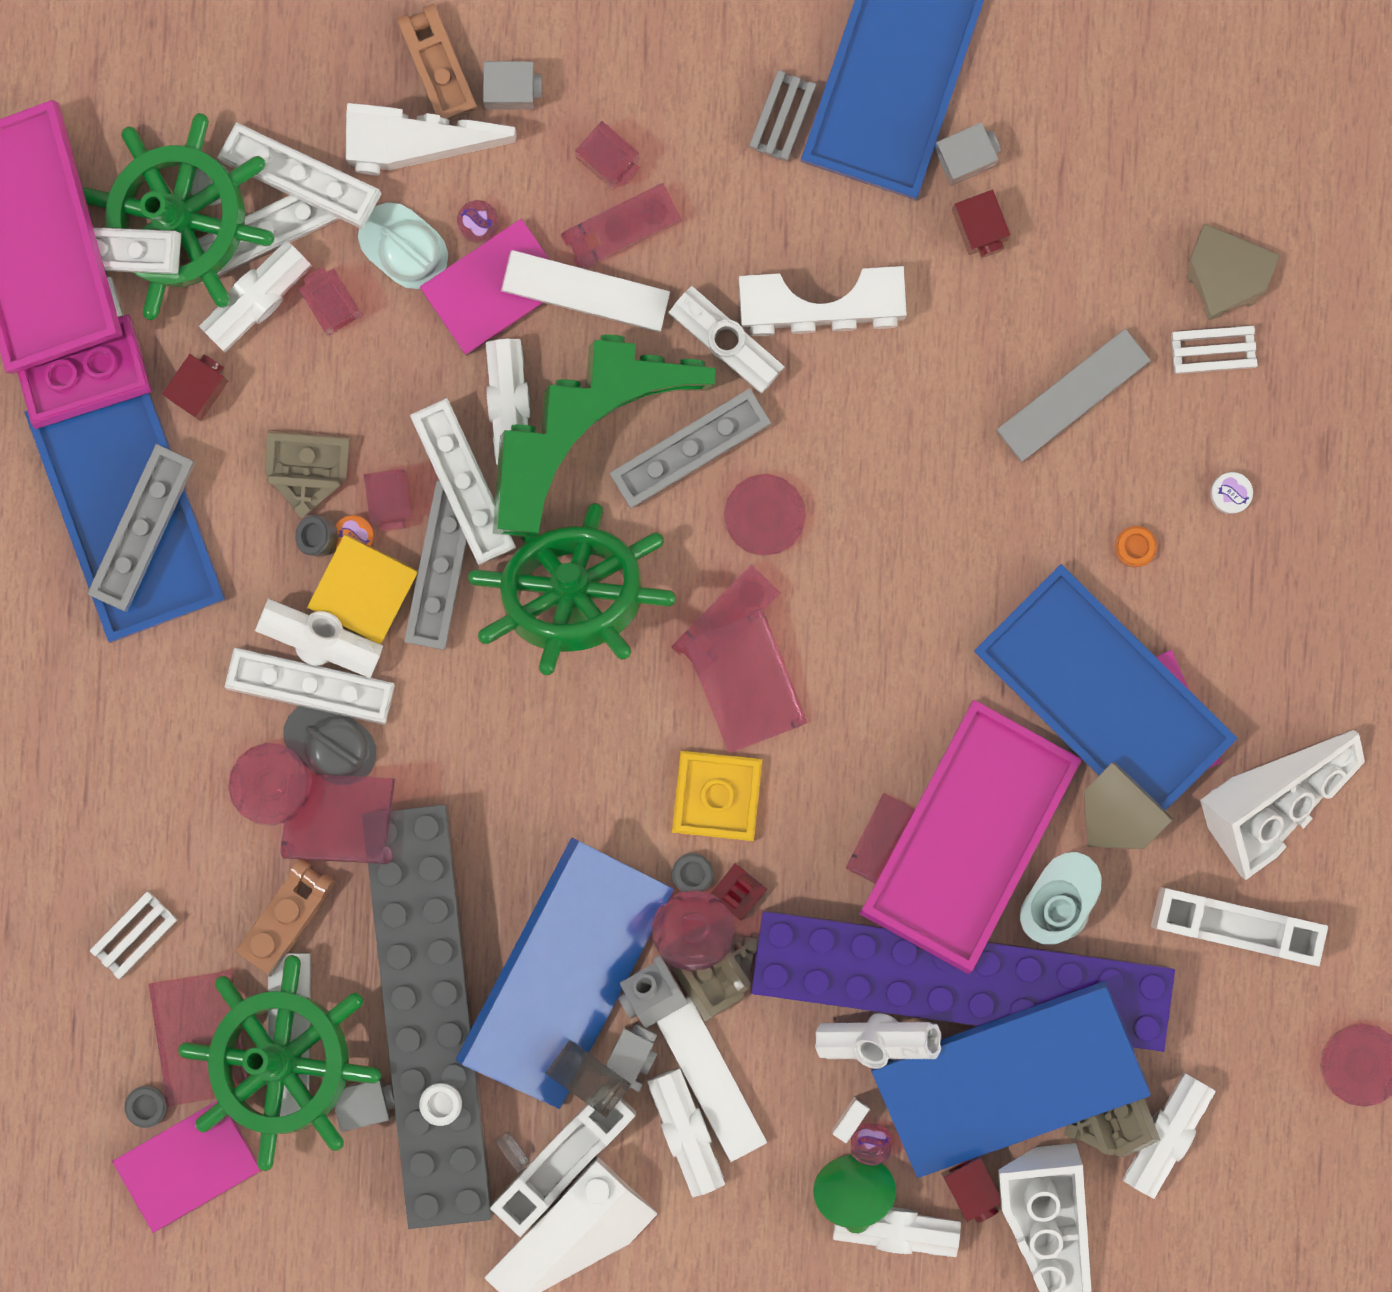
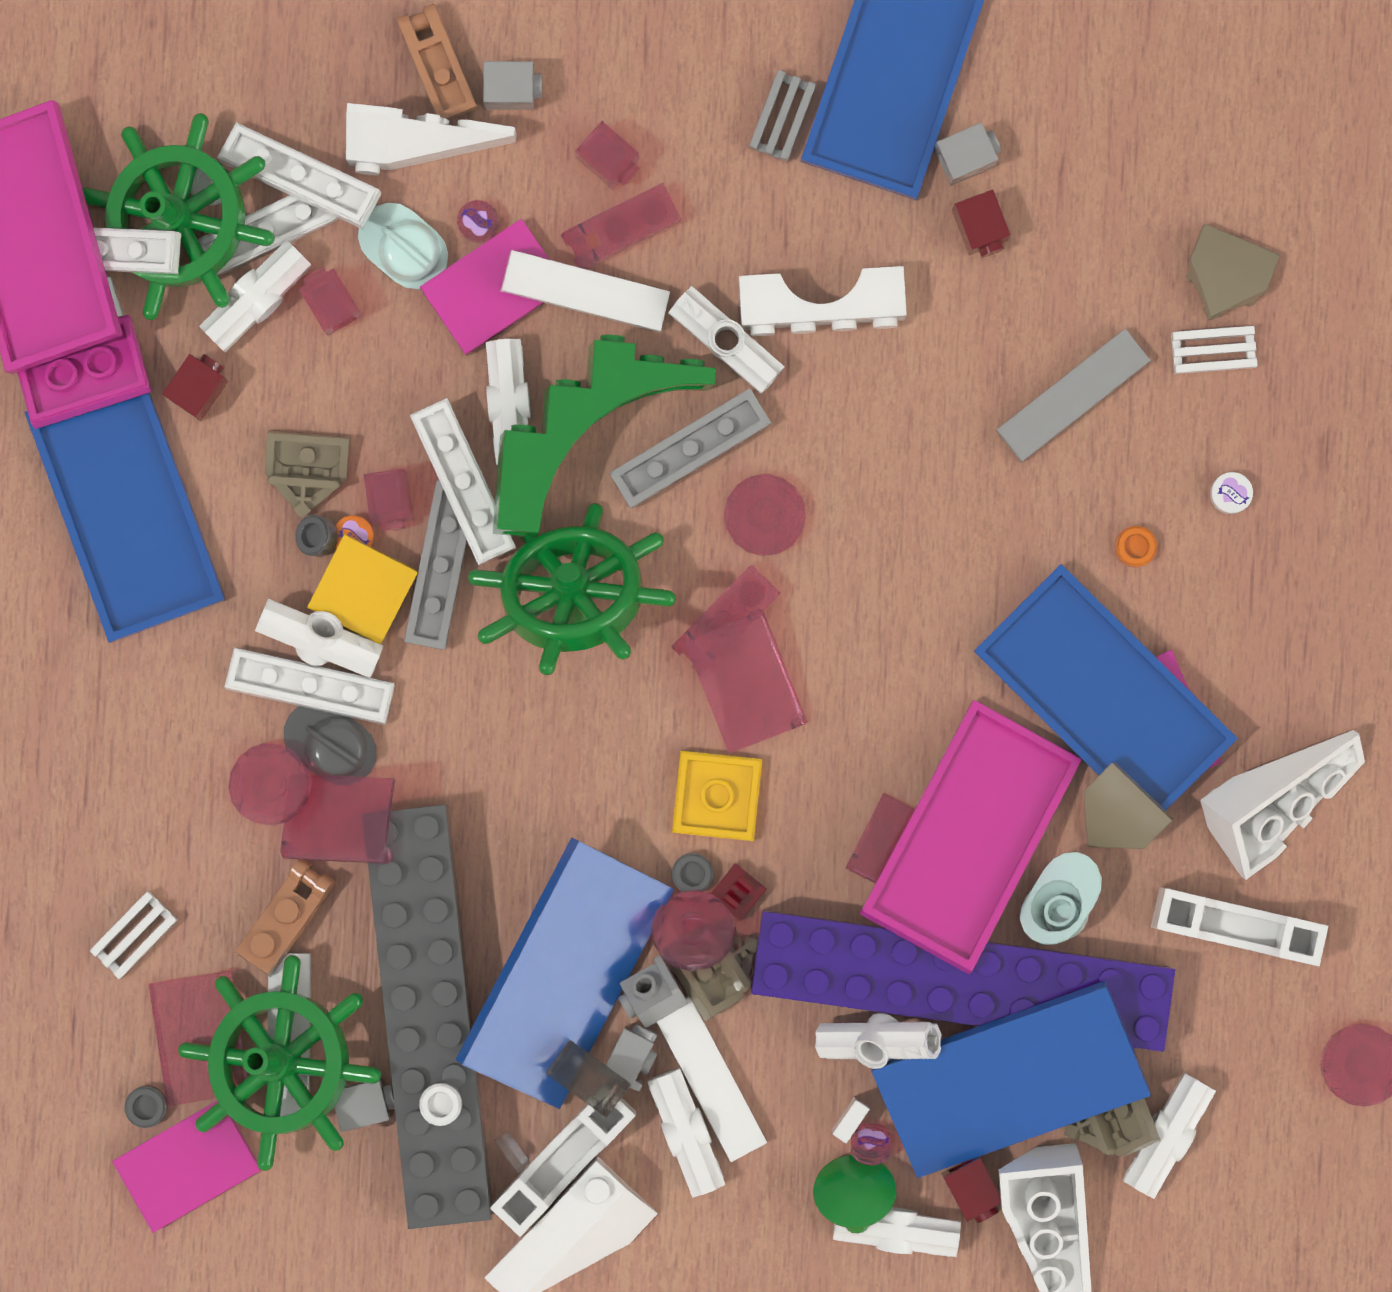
(141, 528): light grey plate -> none

